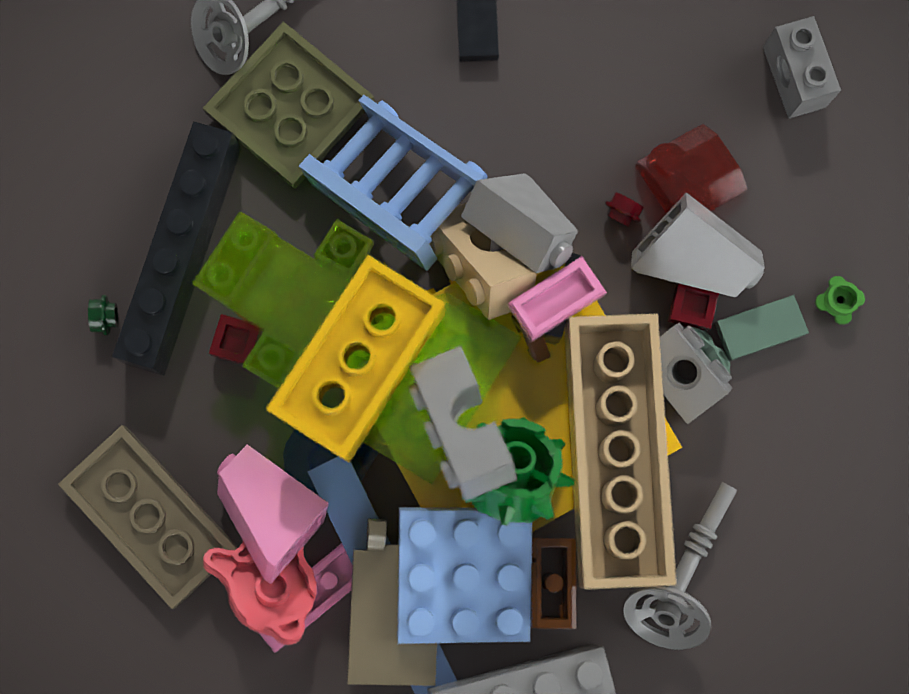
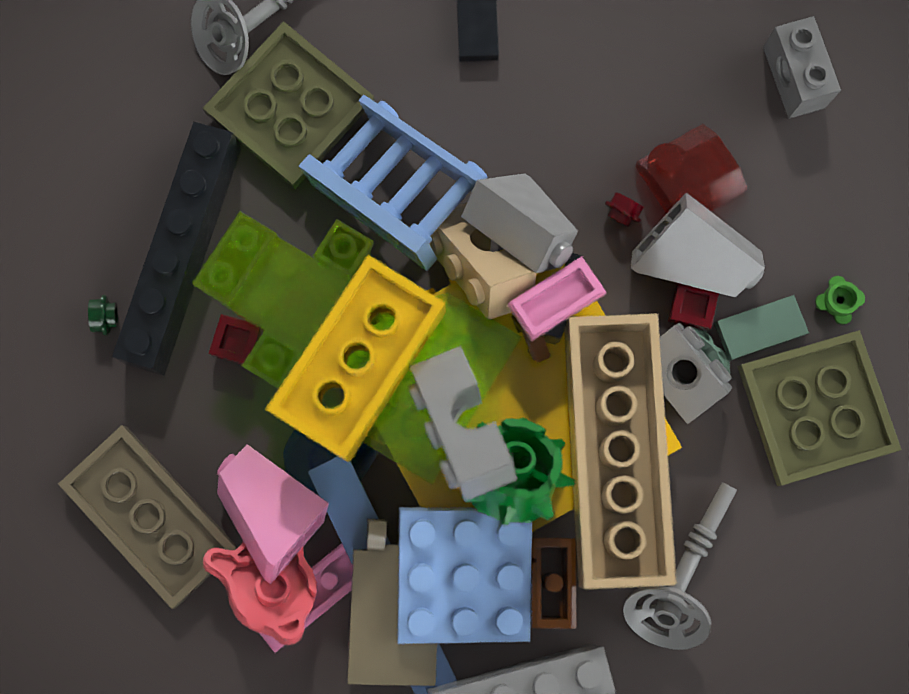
(819, 408): none -> olive plate

